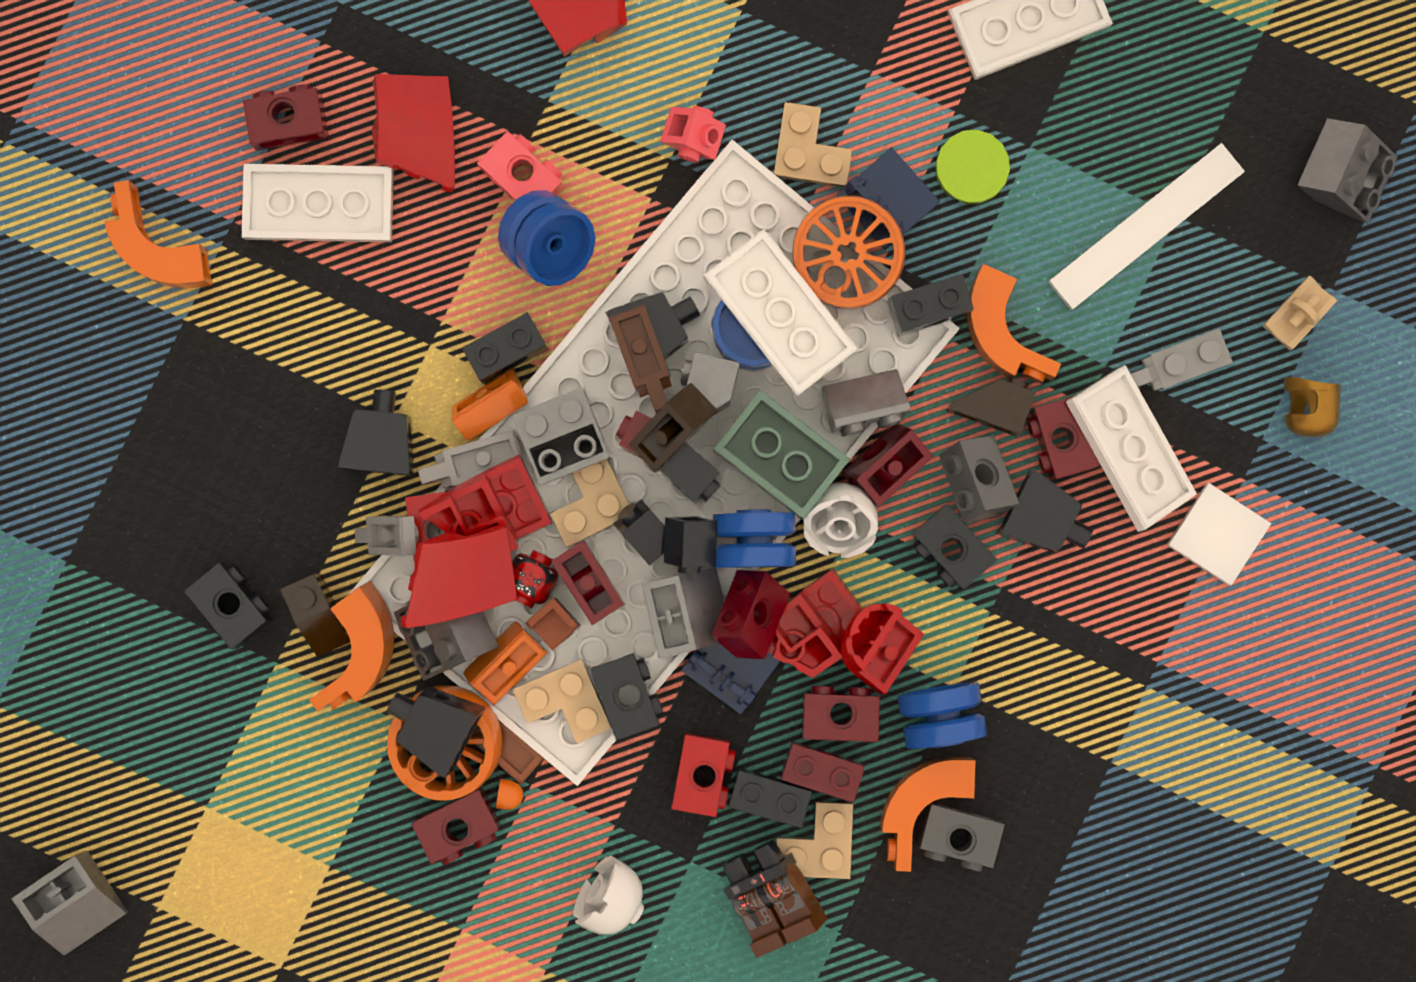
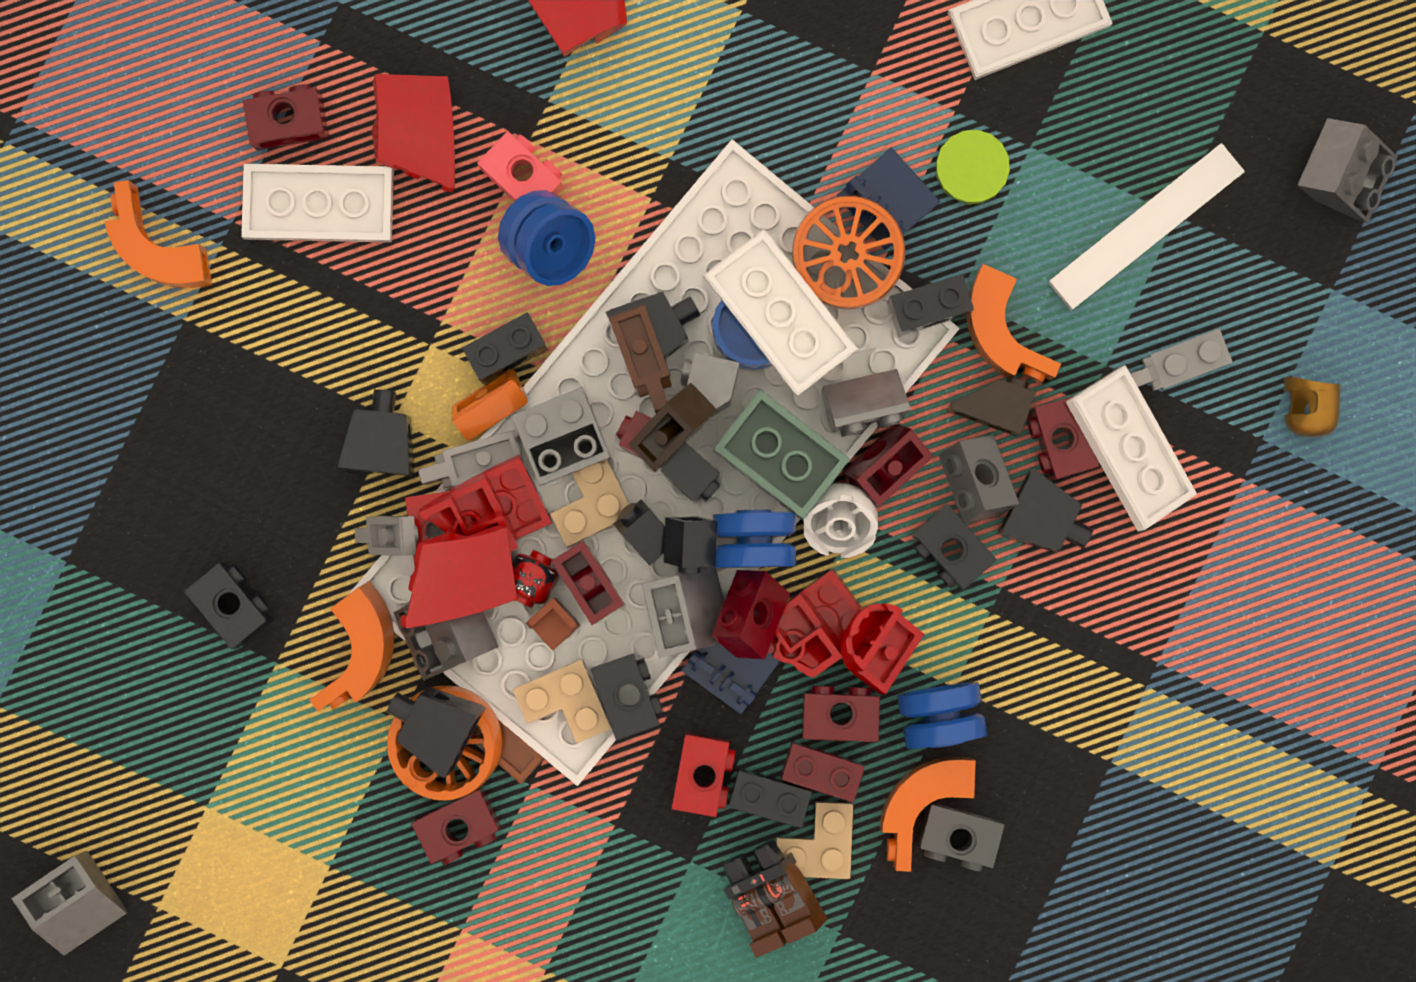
(310, 609): dark brown slope -> none
(504, 666): orange slope -> none
(509, 795): orange hinge -> none
(611, 899): white cylinder -> none
(700, 136): coral brick -> none
(801, 157): tan plate -> none
(1218, 534): white tile -> none
(1299, 313): tan hips -> none

